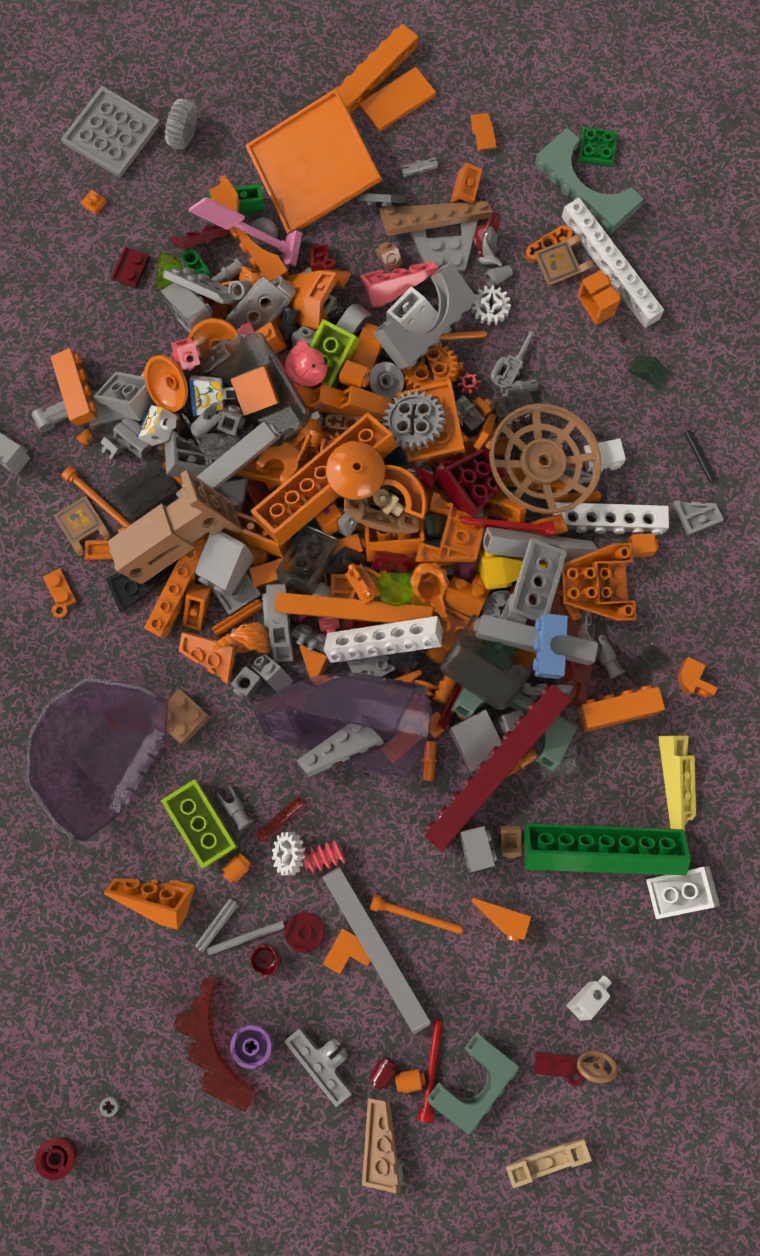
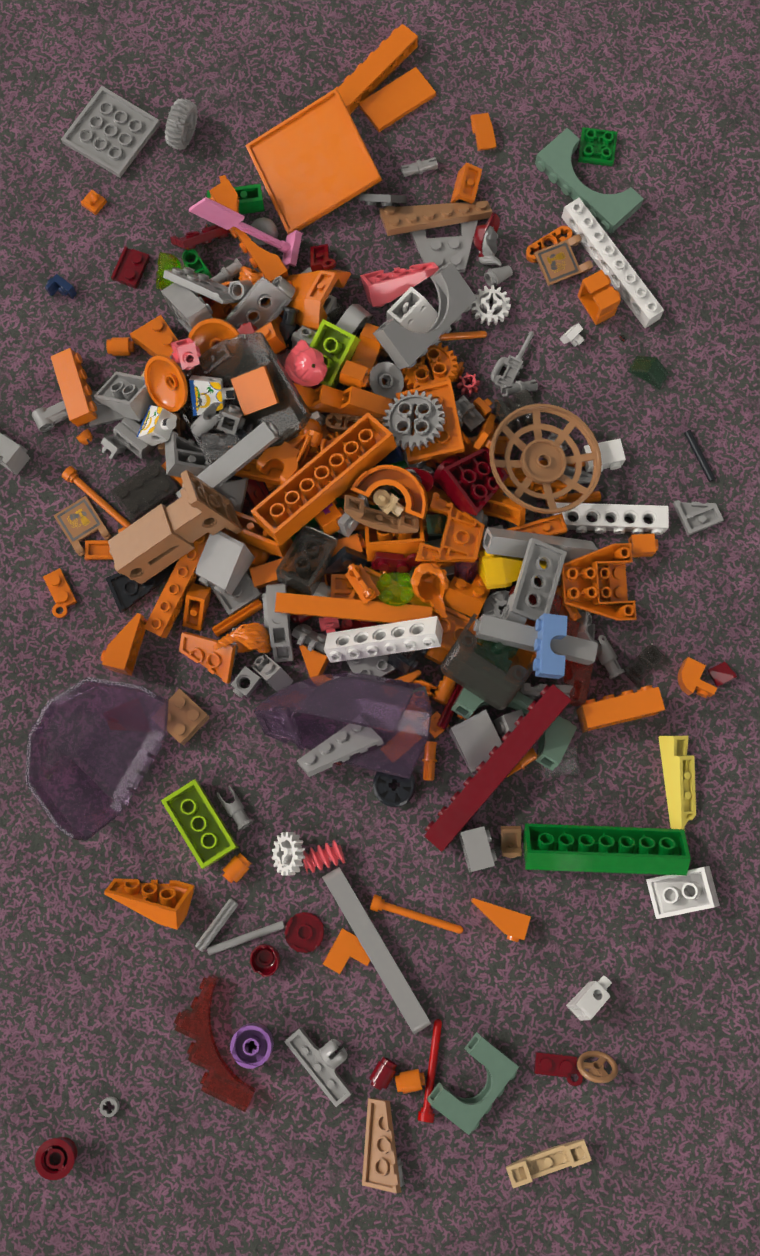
(62, 286): none -> dark blue bracket
(120, 346): none -> orange brick
(124, 648): none -> orange slope
(155, 337): none -> orange wedge
(279, 819): clear red axle -> none
(355, 483): orange dish -> none
(389, 255): medium nougat bracket -> none
(393, 798): none -> black wheel
(546, 528): red piece -> none
(573, 335): none -> white tile
(721, 674): none -> dark red slope

